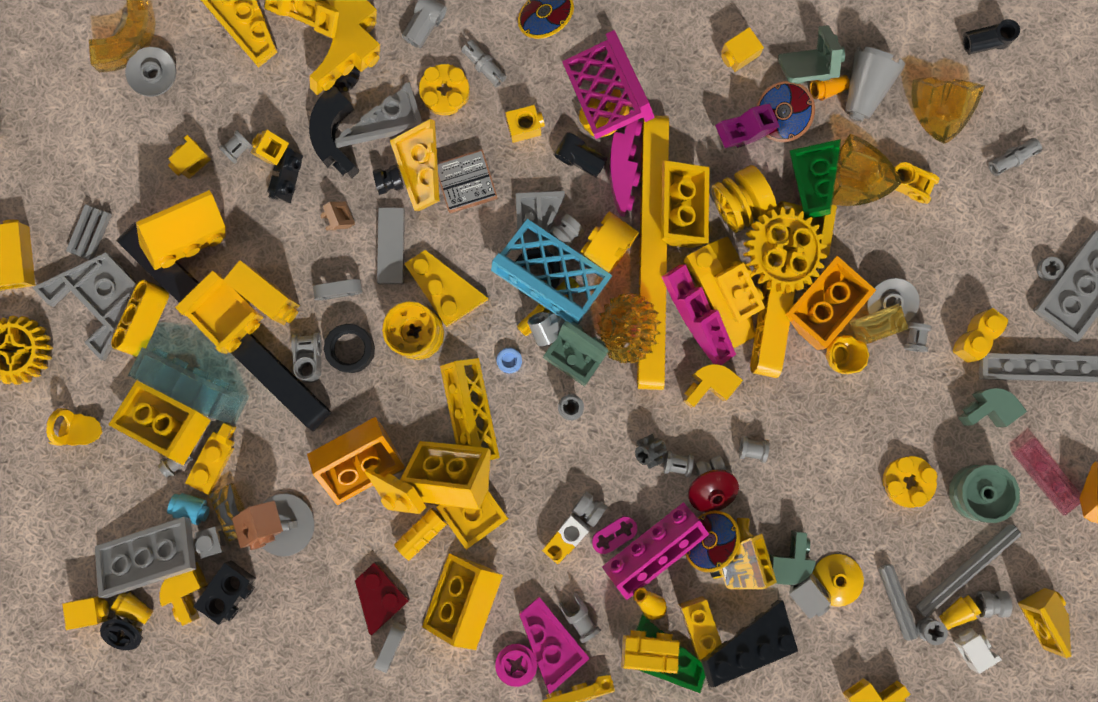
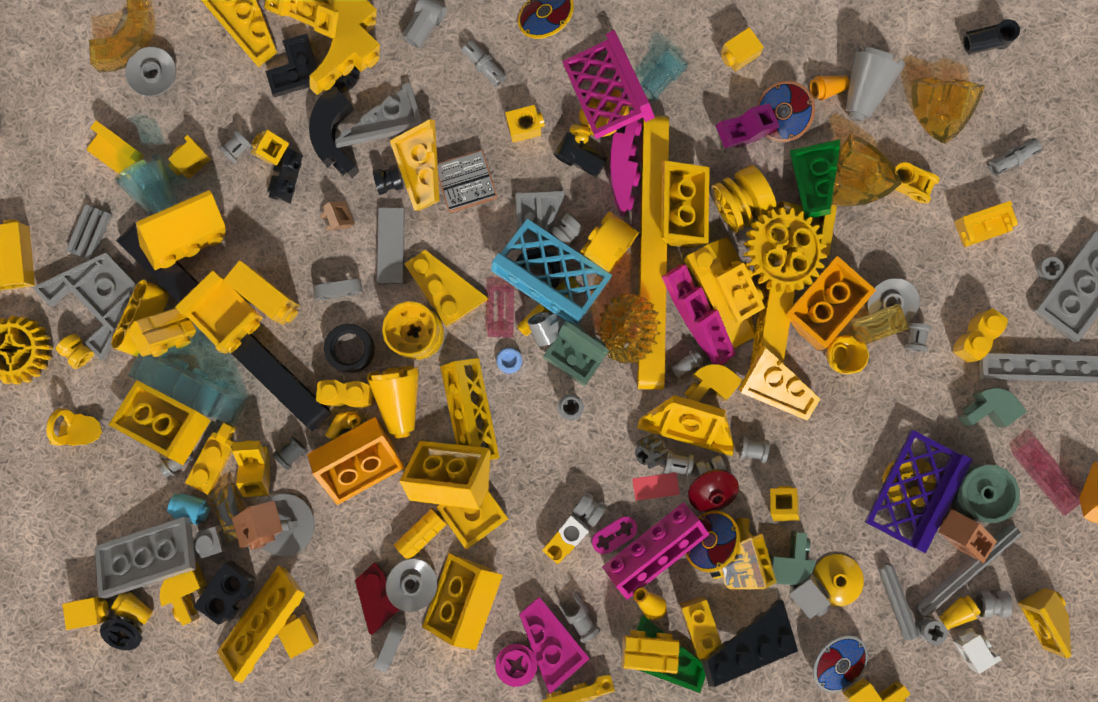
(74, 351): none -> yellow wheel
(112, 149): none -> yellow panel
(149, 185): none -> clear light blue cone
(162, 331): none -> yellow brick
(253, 468): none -> yellow brick
(260, 623): none -> yellow plate
(290, 453): none -> dark grey bush
(296, 73): none -> black plate
(297, 635): none -> yellow brick
(307, 351): light grey piece -> none
(339, 394): none -> yellow brick
(342, 421): none -> yellow arm
(395, 493): yellow wing -> none
(396, 397): none -> yellow cone
(420, 592): none -> light grey dish
(454, 99): yellow plate -> none
(500, 334): none -> clear pink tile
(581, 132): none -> yellow arm
(655, 486): none -> coral sticker
(667, 69): none -> clear light blue piece
(687, 364): none -> light grey pin
(690, 423): none -> yellow wing
(778, 386): none -> yellow wing
(784, 503): none -> yellow brick
(814, 64): sand green bracket -> none
(840, 663): none -> shield
(940, 496): none -> dark purple fence
(967, 536): none -> nougat brick
(986, 224): none -> yellow hinge

